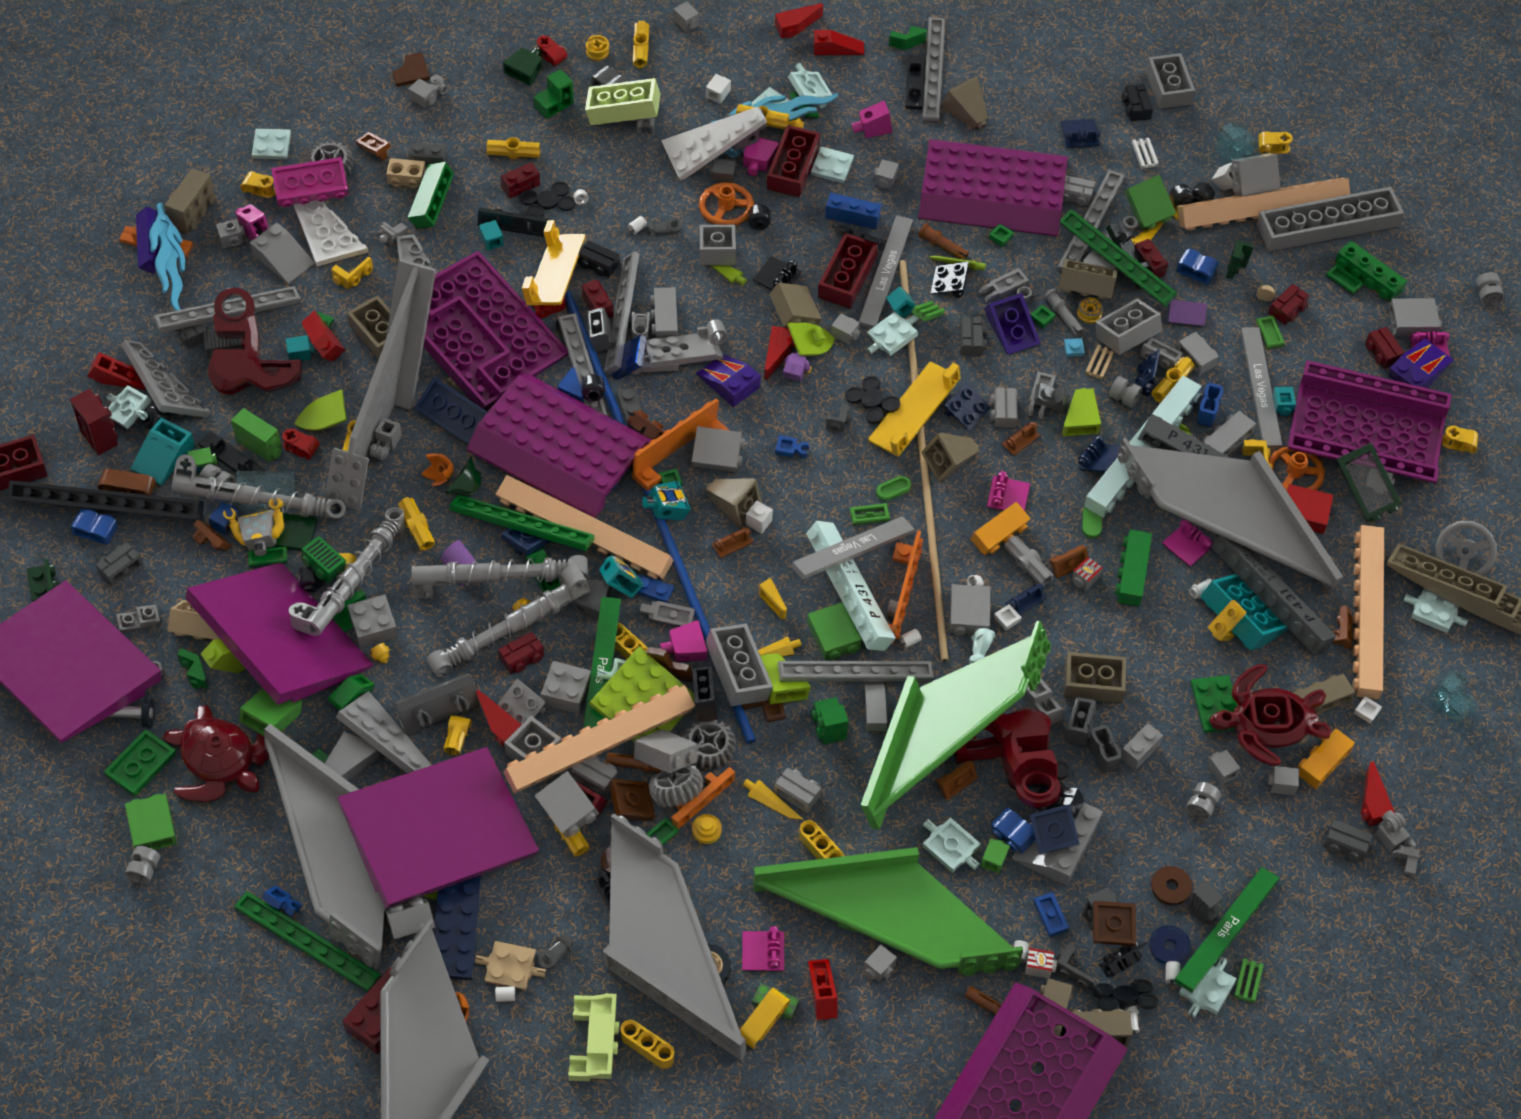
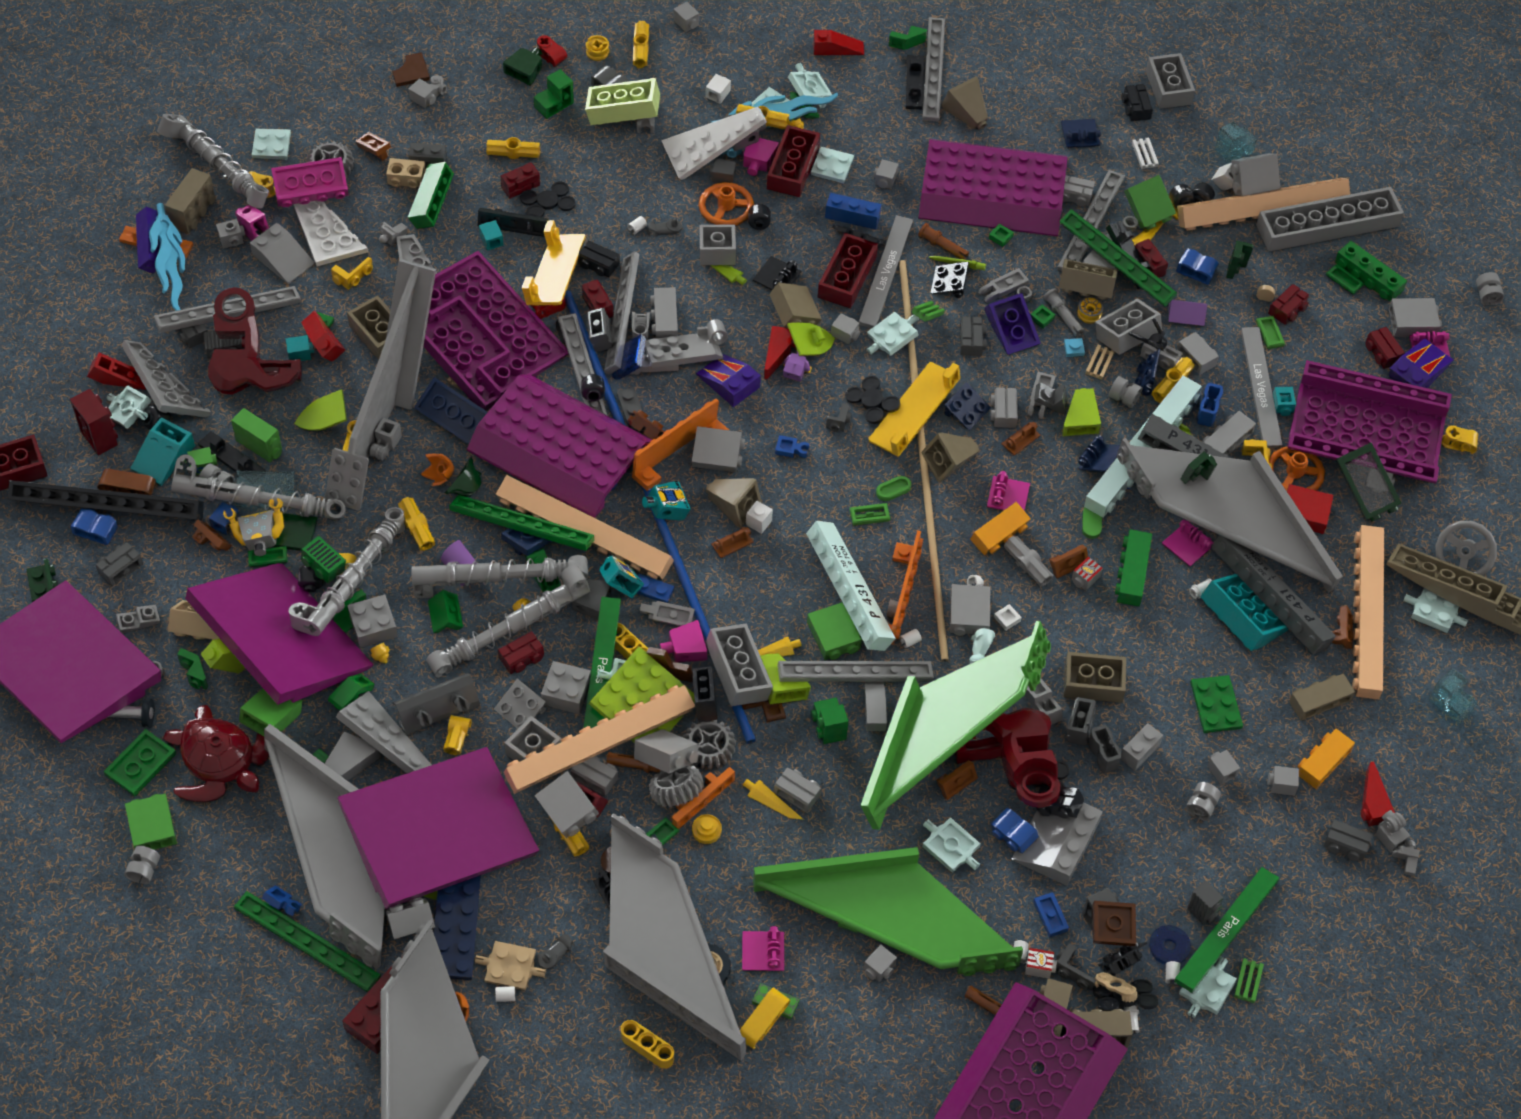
(242, 182): none -> light grey piece
(300, 443): red piece -> none
(445, 611): none -> green panel
(500, 722): red slope -> none
(571, 386): blue slope -> none
(577, 197): white hinge -> none
(601, 1014): yellowish green bracket -> none
(631, 799): reddish brown tile -> none
(670, 476): green plate -> none
(772, 598): yellow slope -> none
(794, 21): red slope -> none
(817, 839): yellow beam -> none
(823, 989): red slope -> none
(852, 547): light grey tile -> none
(874, 121): dark pink torso -> none
(901, 302): teal brick -> none
(995, 855): bright green brick -> none
(1027, 598): dark blue hinge -> none
(1054, 829): dark blue hinge -> none
(1126, 990): none -> tan piece
(1156, 340): none -> black plant
(1175, 875): reddish brown tile -> none
(1201, 465): none -> dark green bracket
(1226, 621): yellow bracket -> none
(1270, 716): dark red animal -> none
(1273, 142): yellow piece -> none
(1368, 710): white plate -> none

